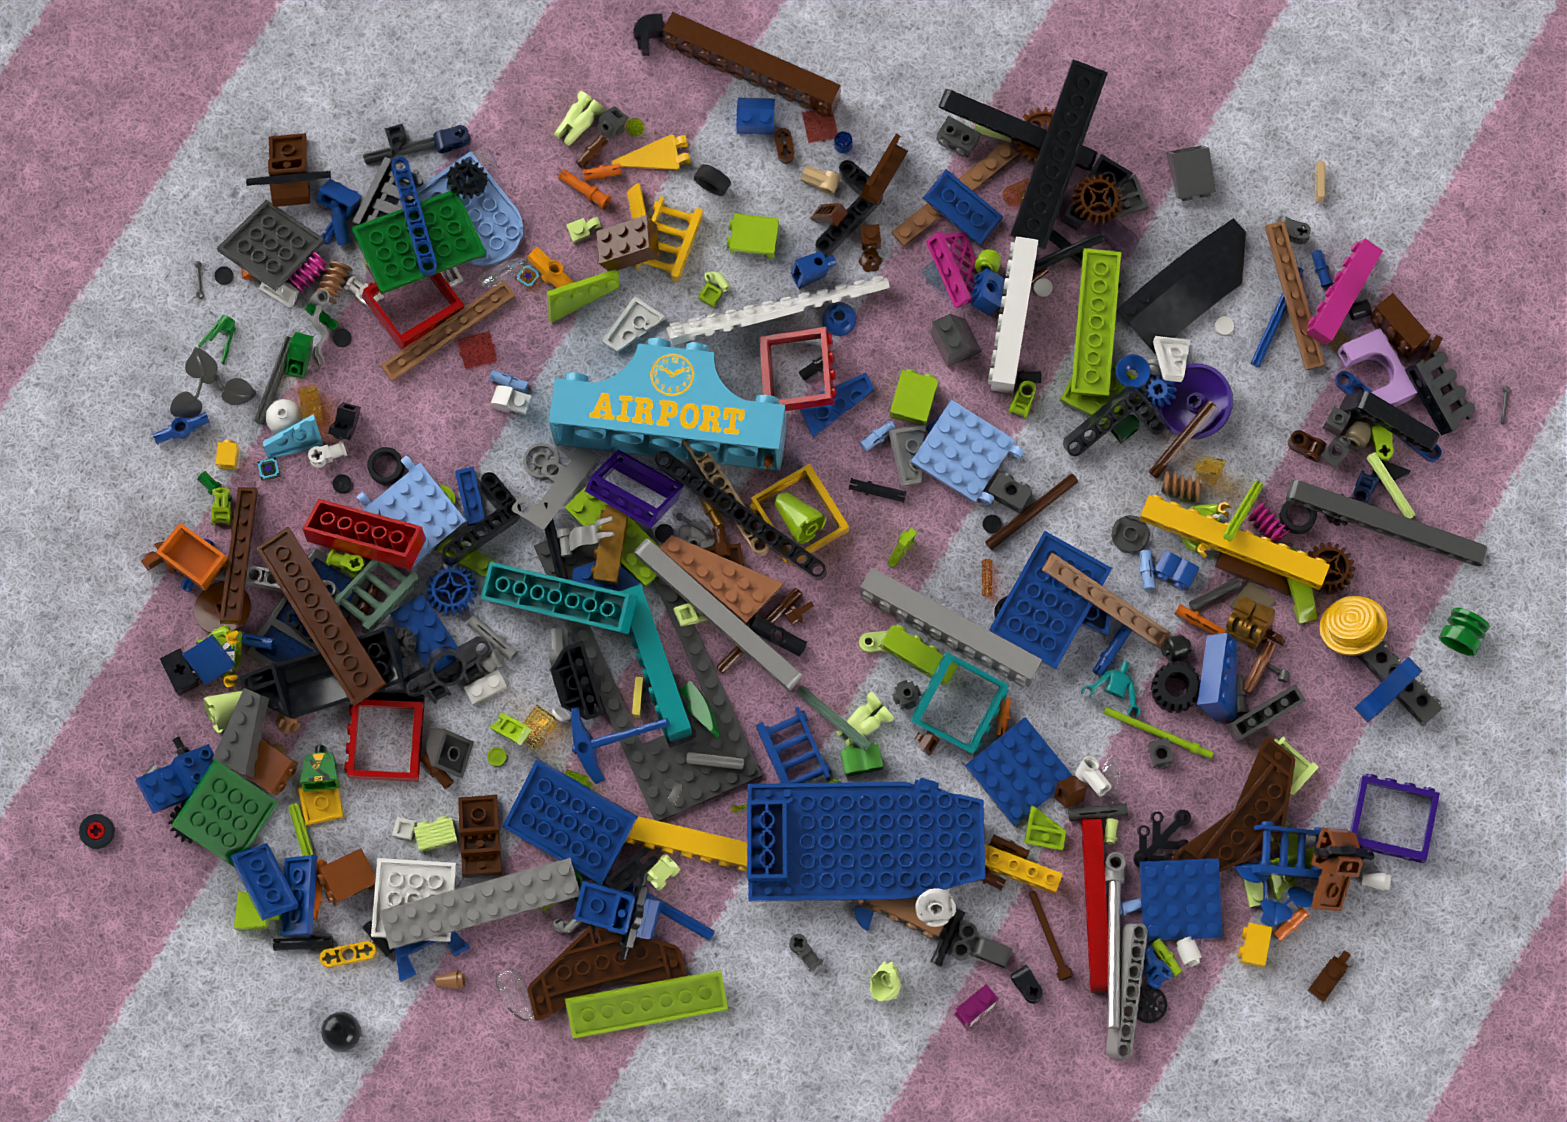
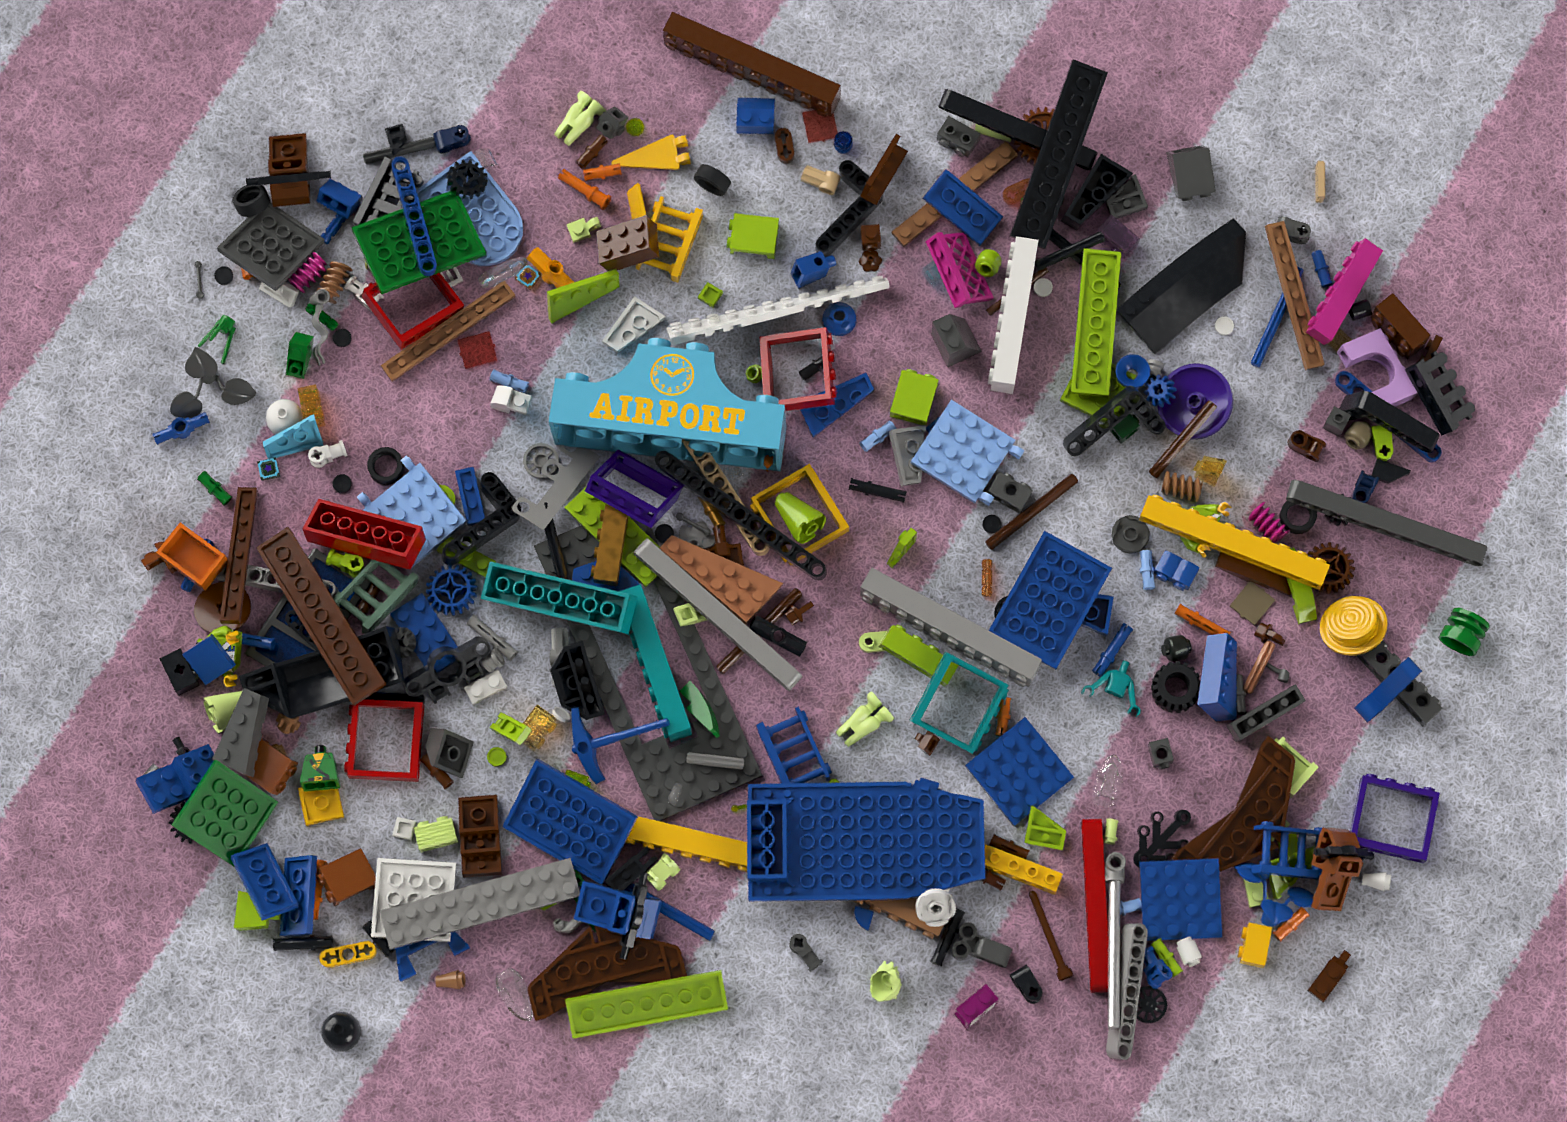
(103, 838): black bush -> none
(221, 509): lime connector -> none
(227, 455): yellow brick -> none
(253, 207): none -> black tyre
(273, 382): dark grey axle -> none
(300, 829): lime axle -> none
(340, 227): blue cylinder -> none
(345, 421): black brick -> none
(581, 536): light grey flag -> none
(637, 699): light yellow tile -> none
(648, 27): black brick -> none
(718, 279): yellowish green arm -> none
(750, 373): none -> lime plate
(829, 214): reddish brown slope -> none
(834, 718): sand green axle -> none
(860, 761): bright green brick -> none
(906, 701): dark grey brick -> none
(987, 291): blue brick -> none
(1022, 403): lime piece -> none
(1033, 376): black pin -> none
(1070, 791): reddish brown panel -> none
(1089, 773): white piece -> none
(1102, 205): reddish brown gear -> none
(1105, 600): medium nougat plate -> none
(1121, 809): dark grey pin -> none
(1172, 357): white wing -> none
(1193, 748): lime bar -> none
(1215, 594): dark grey axle -> none
(1243, 510): lime axle -> none
(1249, 622): pearl gold hips -> none
(1332, 455): dark grey brick -> none
(1390, 485): yellowish green axle -> none
(1506, 389): dark grey hinge -> none

